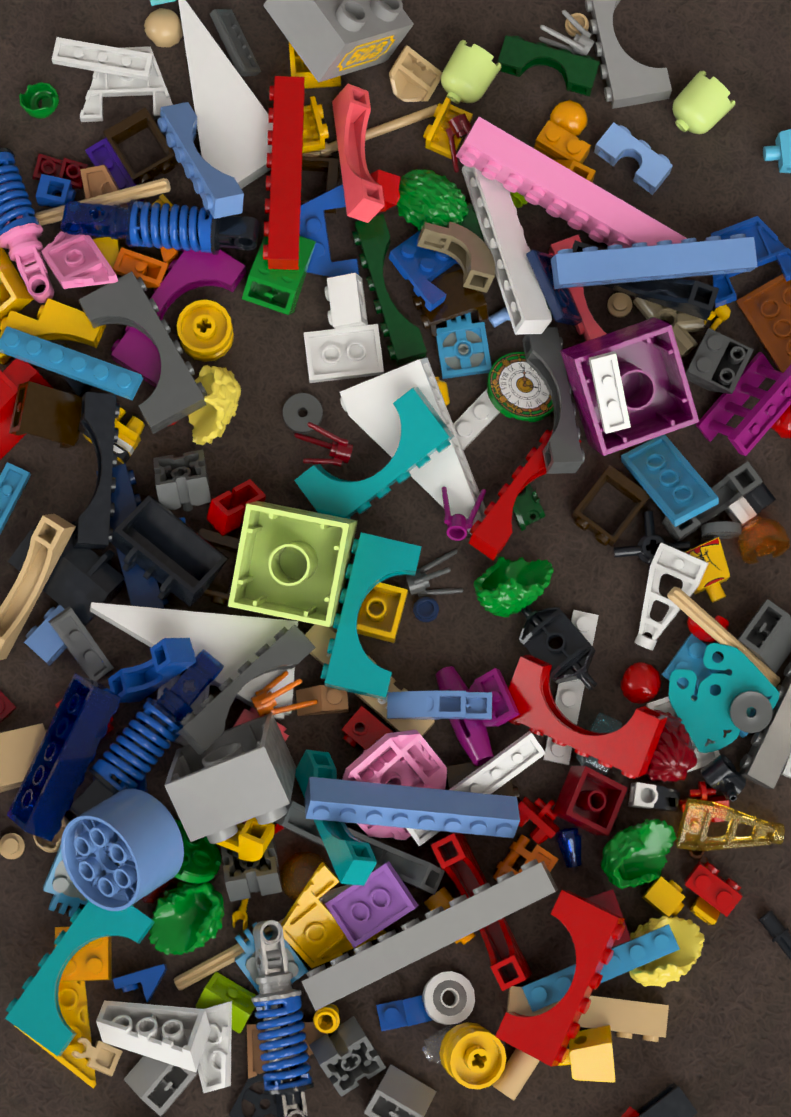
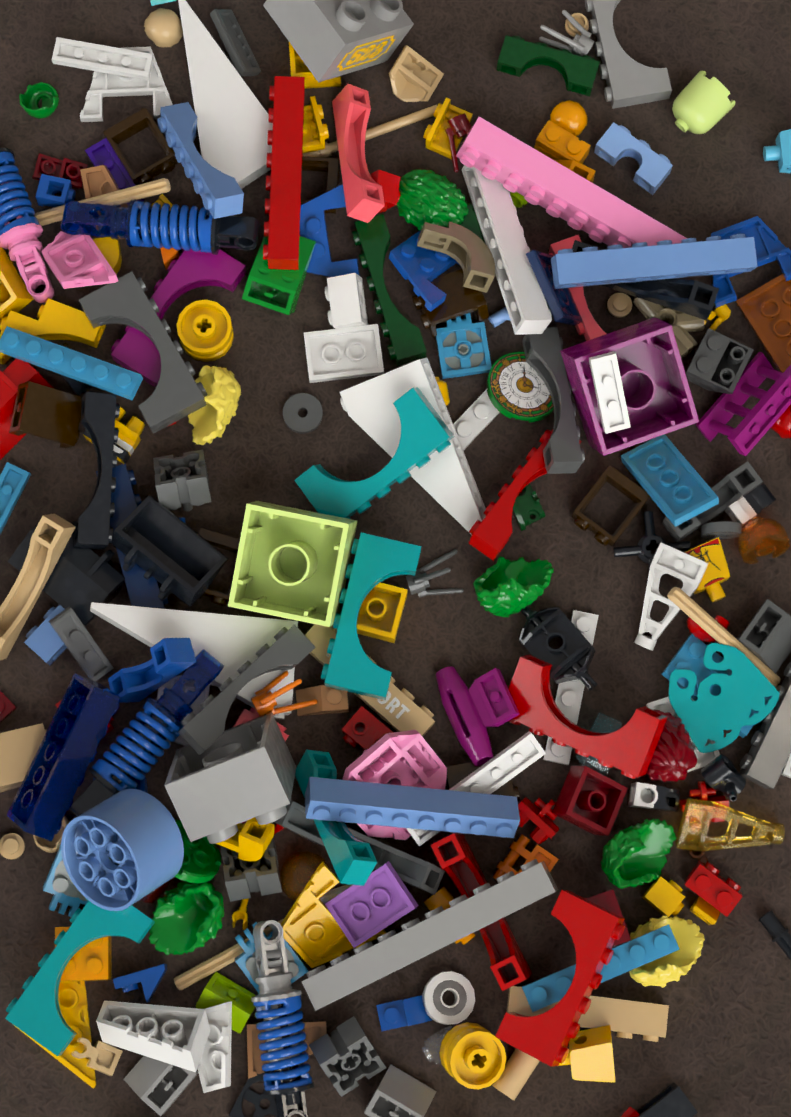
(148, 268): orange slope -> none
(228, 520): red piece -> none
(325, 1023): yellow cone -> none
(339, 450): dark red plant -> none
(426, 609): dark blue plate -> none
(439, 705): medium blue slope -> none
(458, 524): magenta plant -> none
(468, 73): yellowish green cylinder -> none
(570, 845): clear blue cone -> none
(640, 683): red hair -> none
(762, 714): dark grey piece -> none

